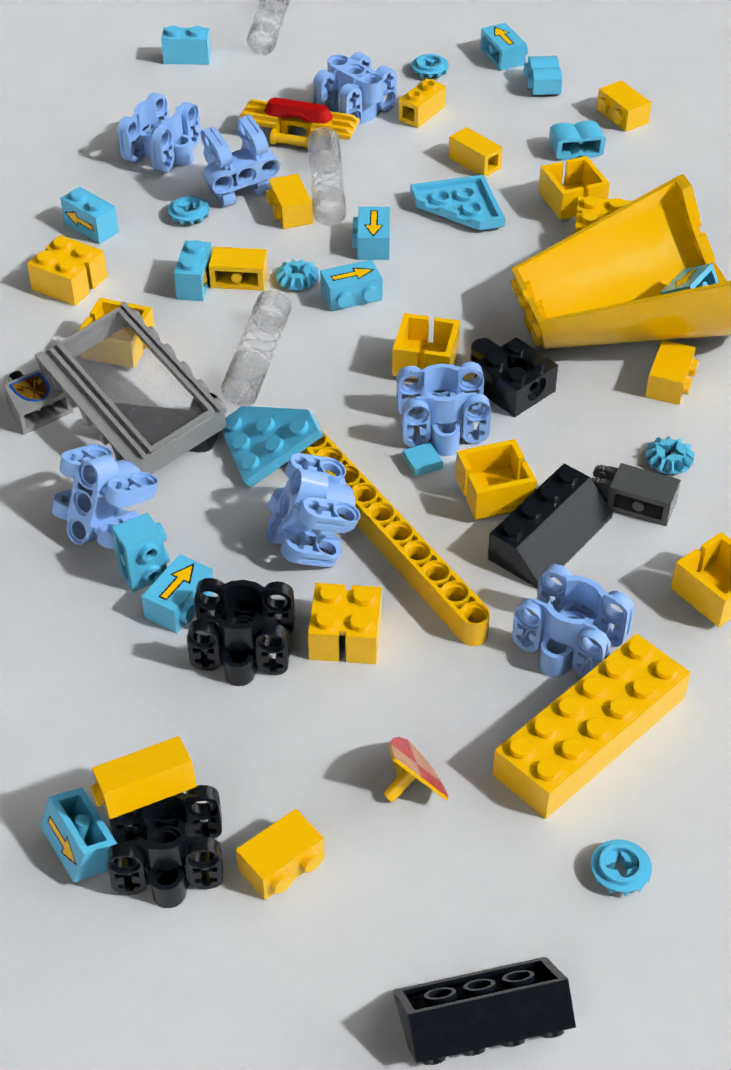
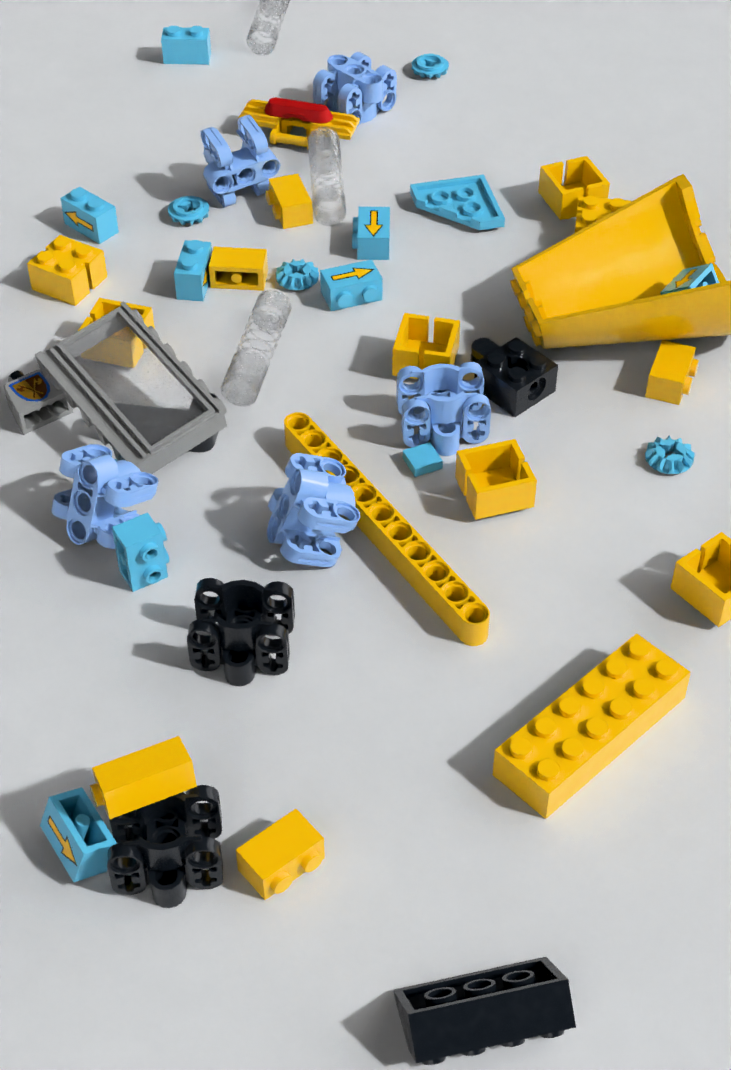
(159, 137): light blue piece -> none
(172, 595): medium azure brick -> none
(267, 438): medium azure plate -> none
(347, 613): yellow piece -> none
(408, 766): shield -> none
(422, 102): yellow brick -> none
(475, 152): yellow brick -> none
(503, 46): medium azure brick -> none
(543, 75): medium azure brick -> none
(549, 525): black slope -> none
(571, 622): light blue piece -> none
(577, 140): medium azure brick -> none
(623, 105): yellow brick -> none
(632, 858): medium azure gear -> none
(637, 492): dark grey hinge -> none

